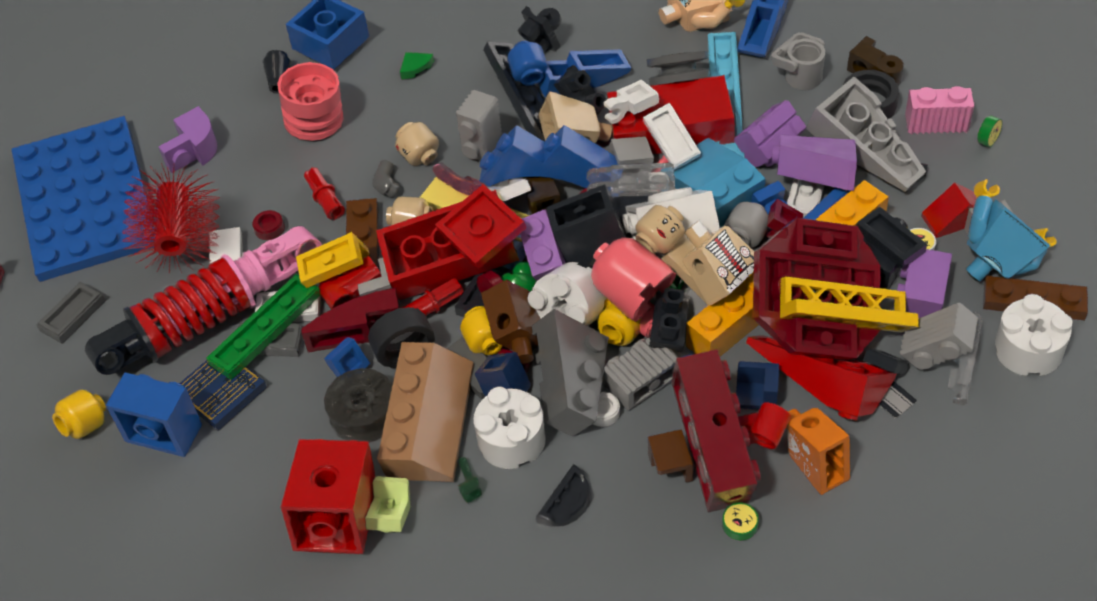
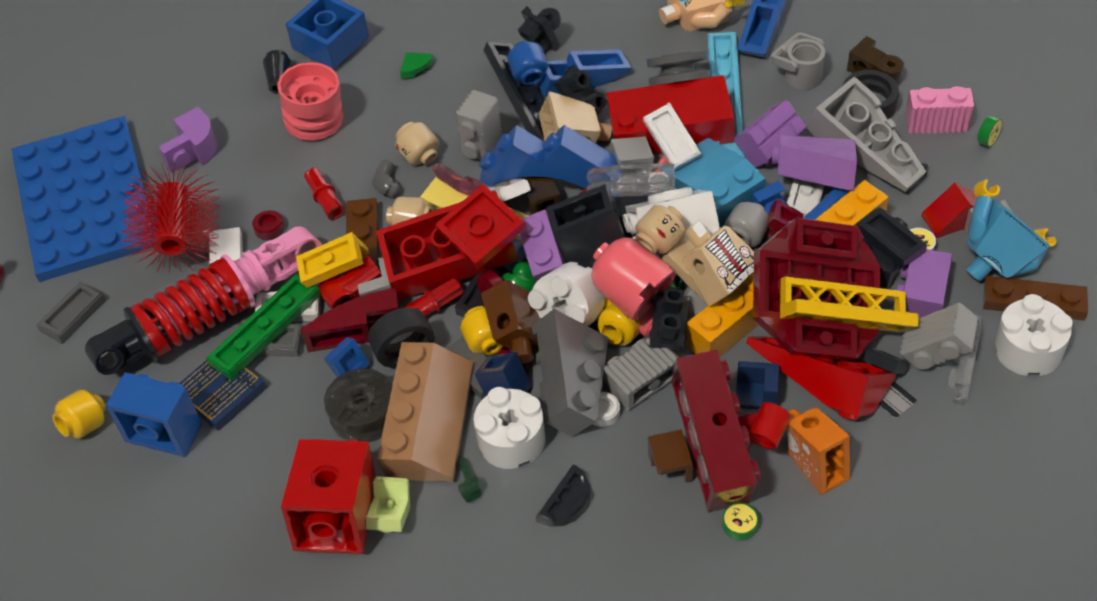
(631, 98): white plate -> none

